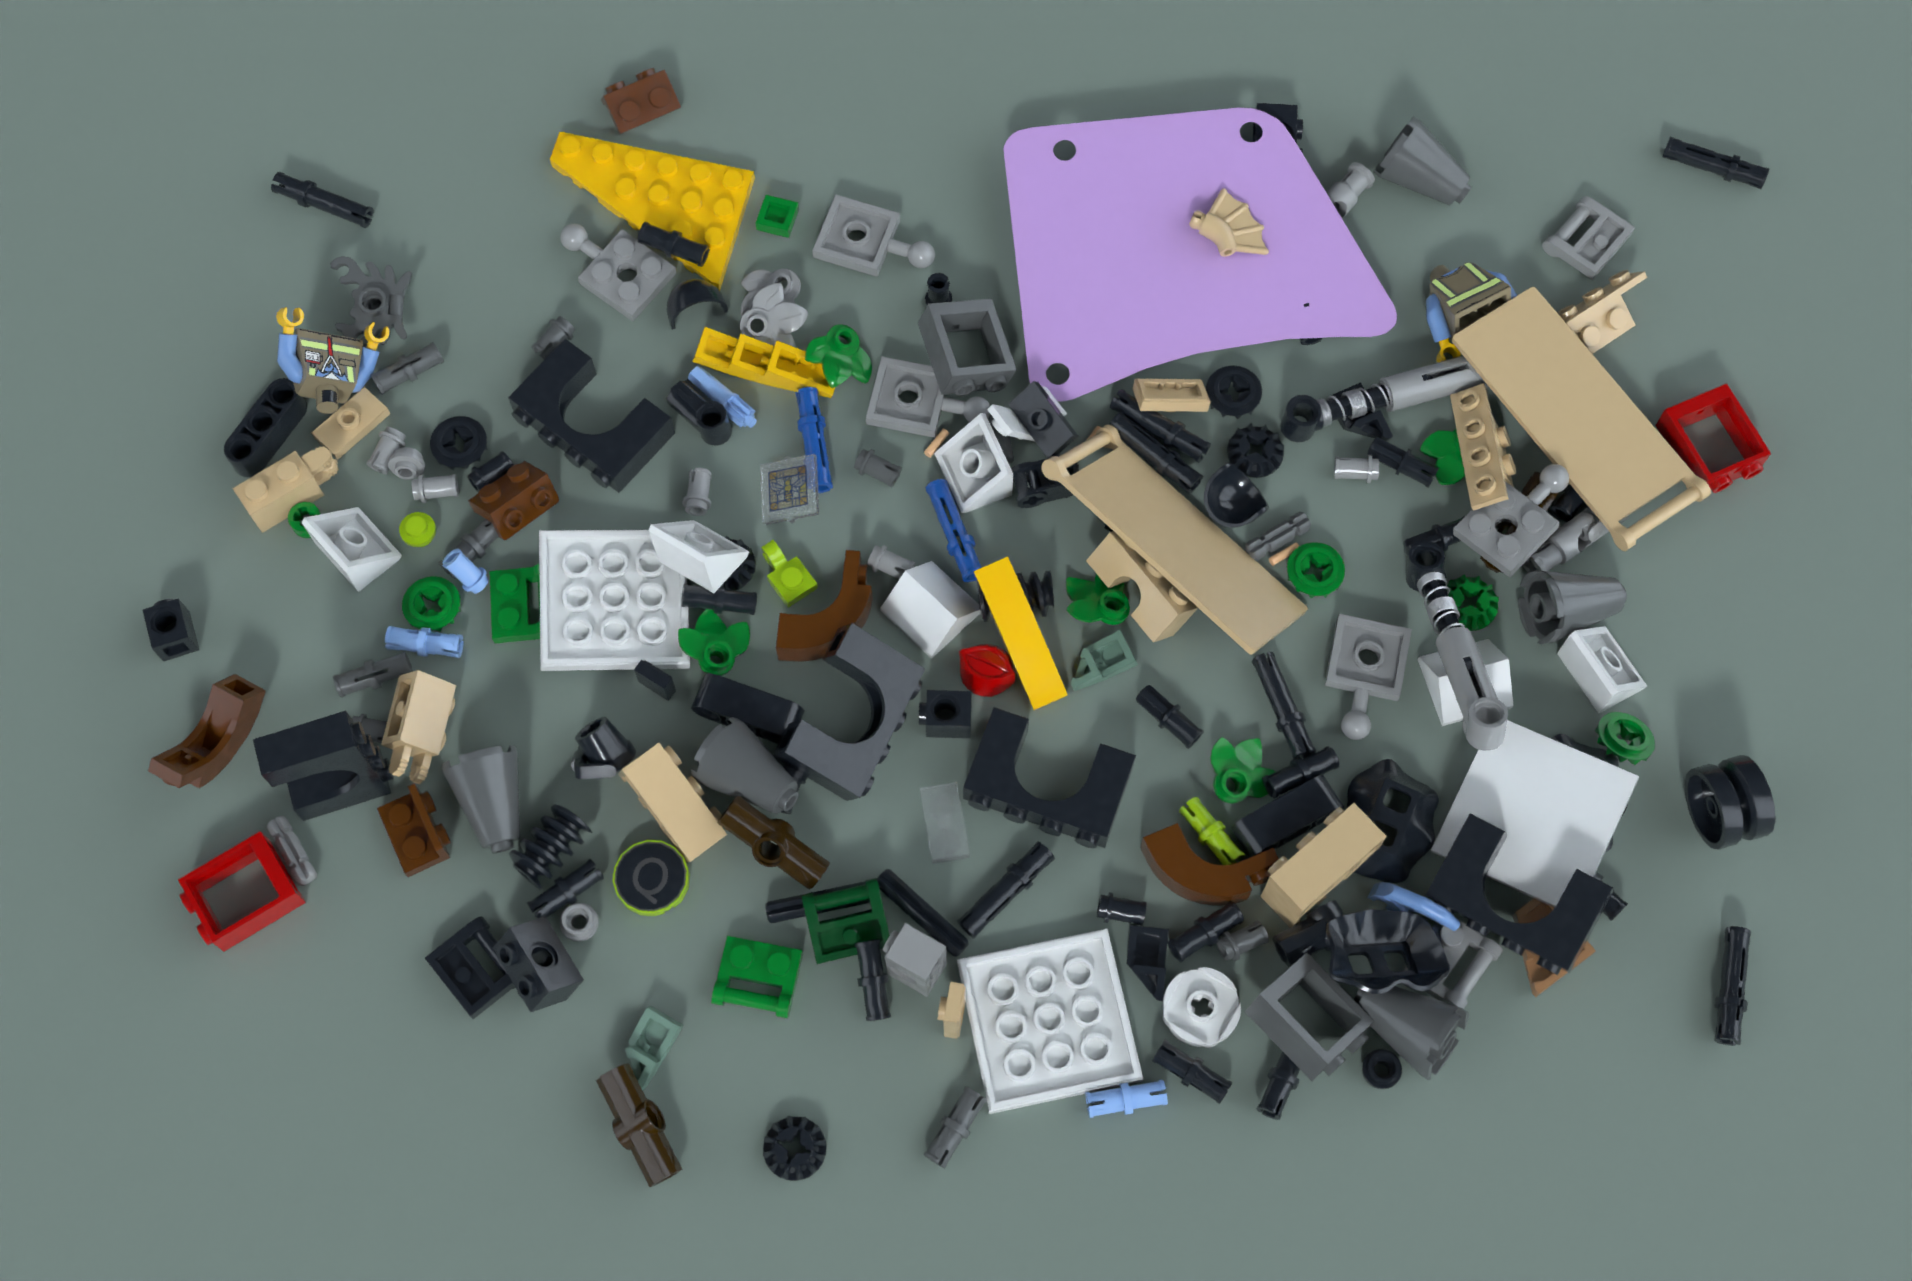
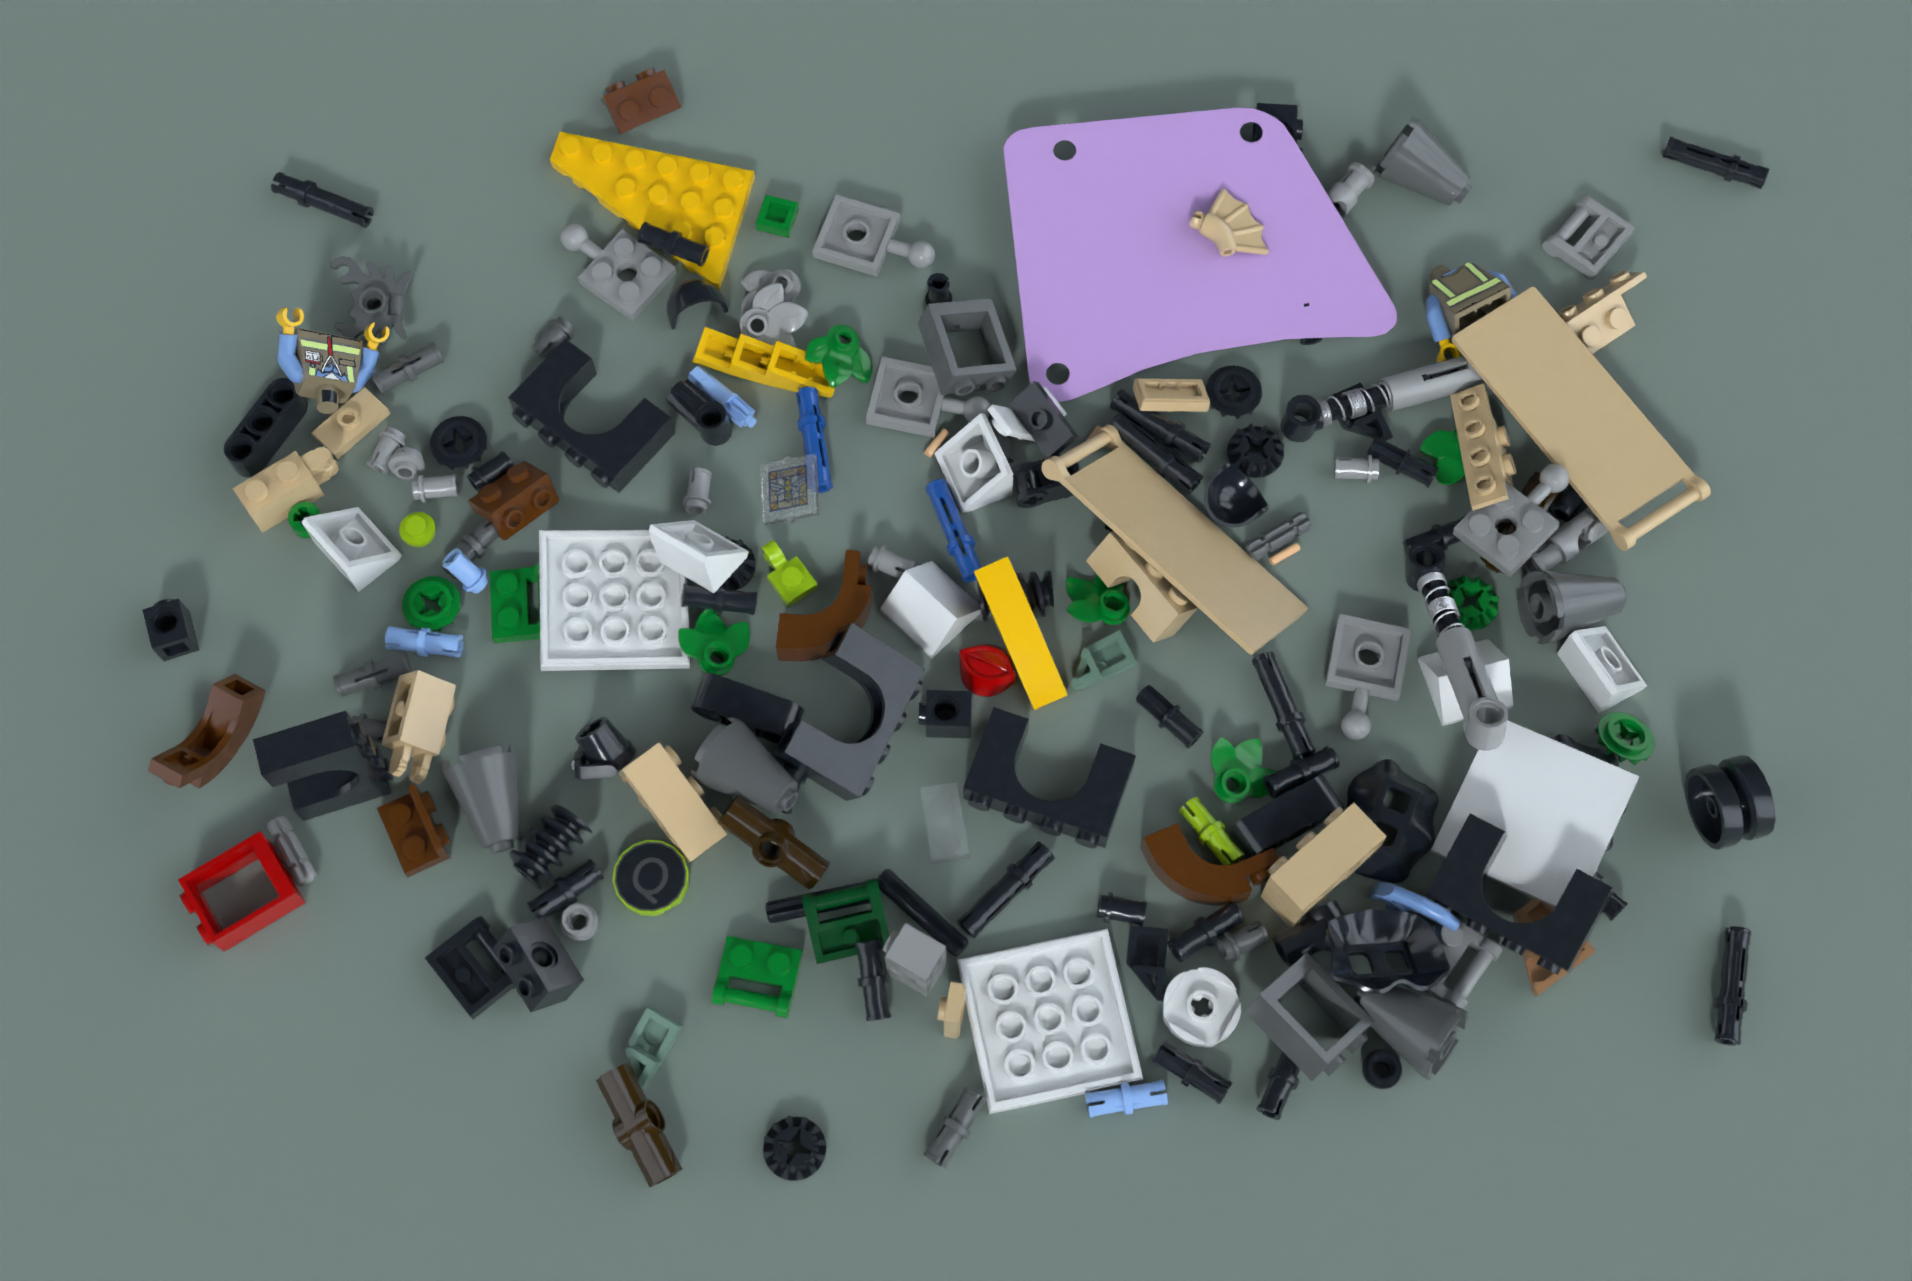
(655, 679): black tile -> none
(877, 467): dark grey pin -> none
(1322, 557): green gear -> none
(1736, 423): red window -> none

